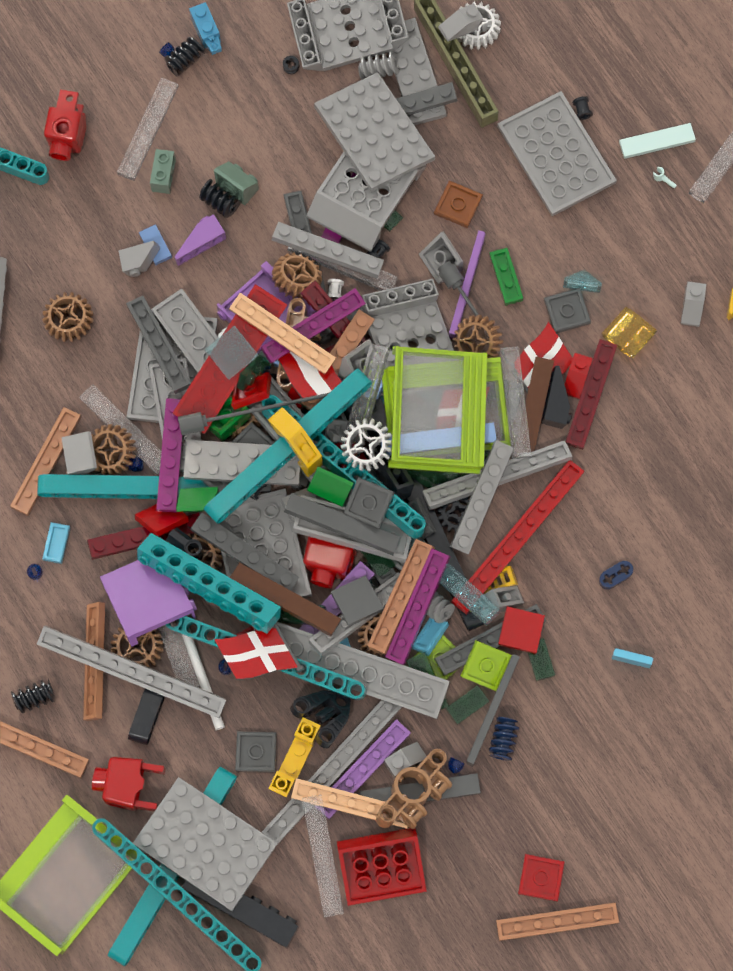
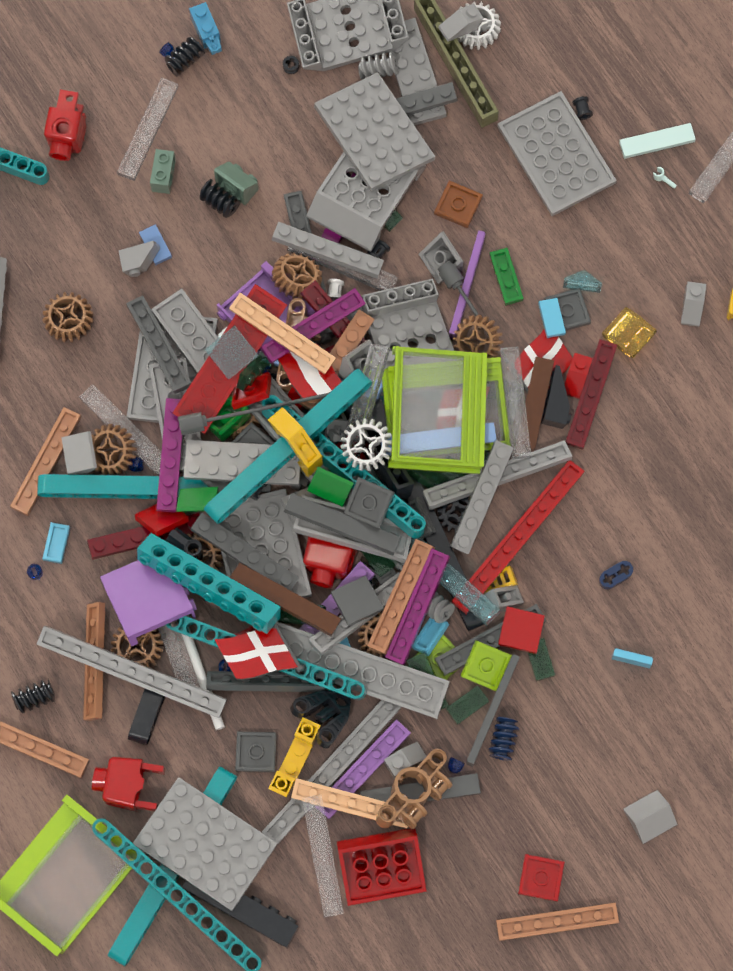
(203, 237): medium lavender slope -> none
(269, 682): none -> dark grey plate
(551, 318): none -> medium azure tile
(650, 816): none -> light grey slope

